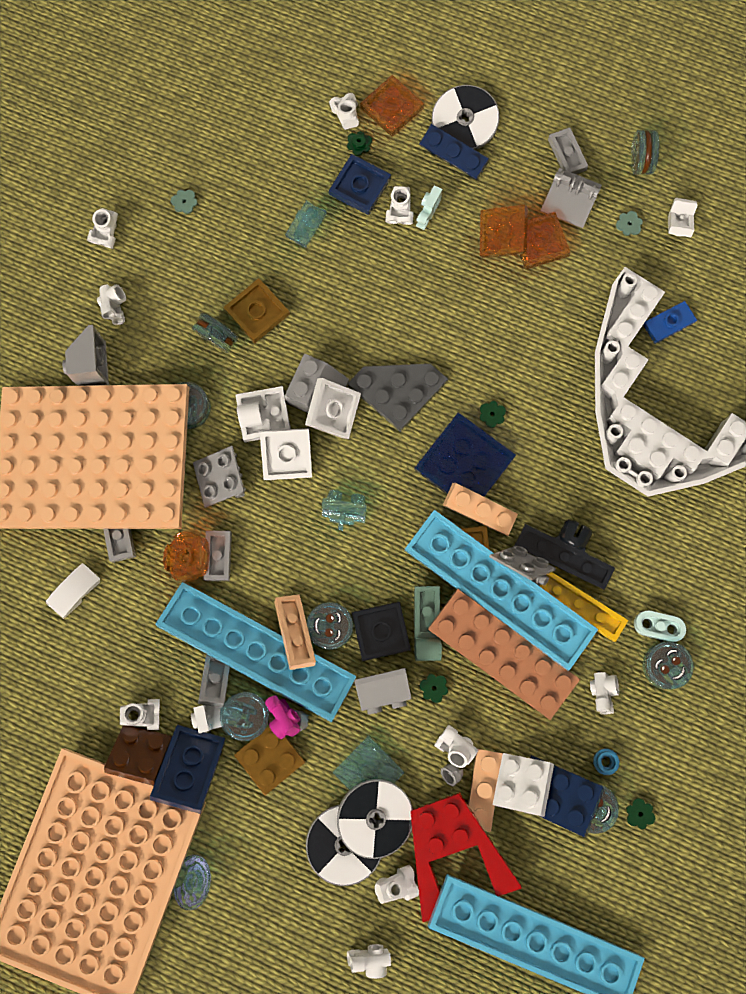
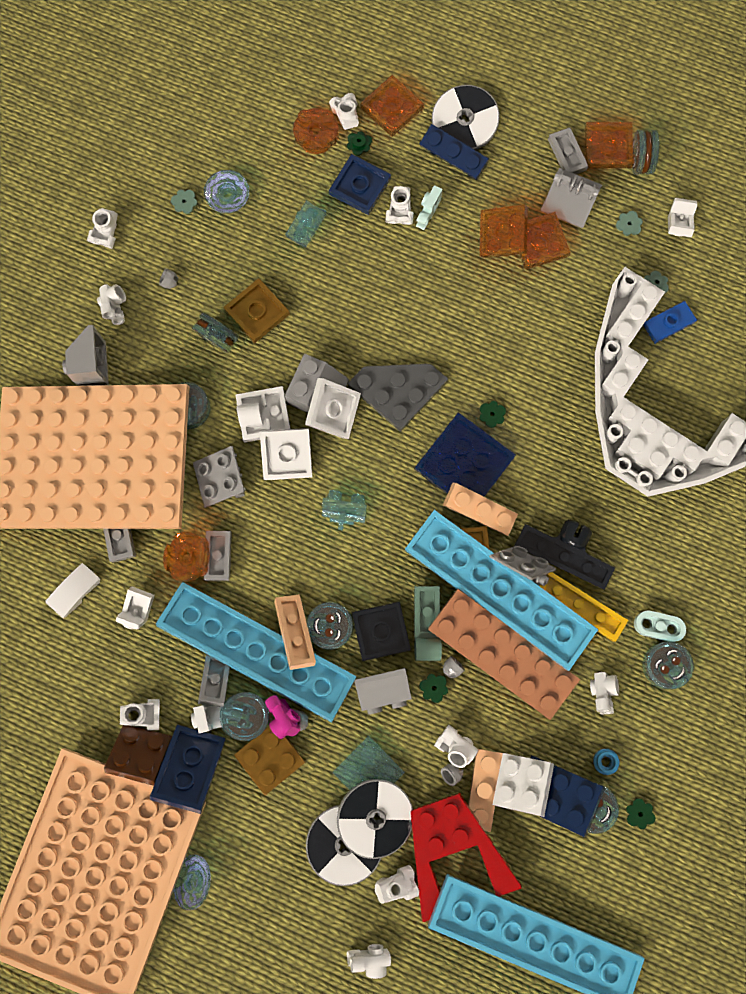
(135, 608): none -> white bracket
(168, 279): none -> light grey hinge
(223, 183): none -> clear light blue dish
(315, 119): none -> clear orange plate
(453, 667): none -> light grey hinge
(609, 144): none -> clear orange plate
(661, 280): none -> sand green plant

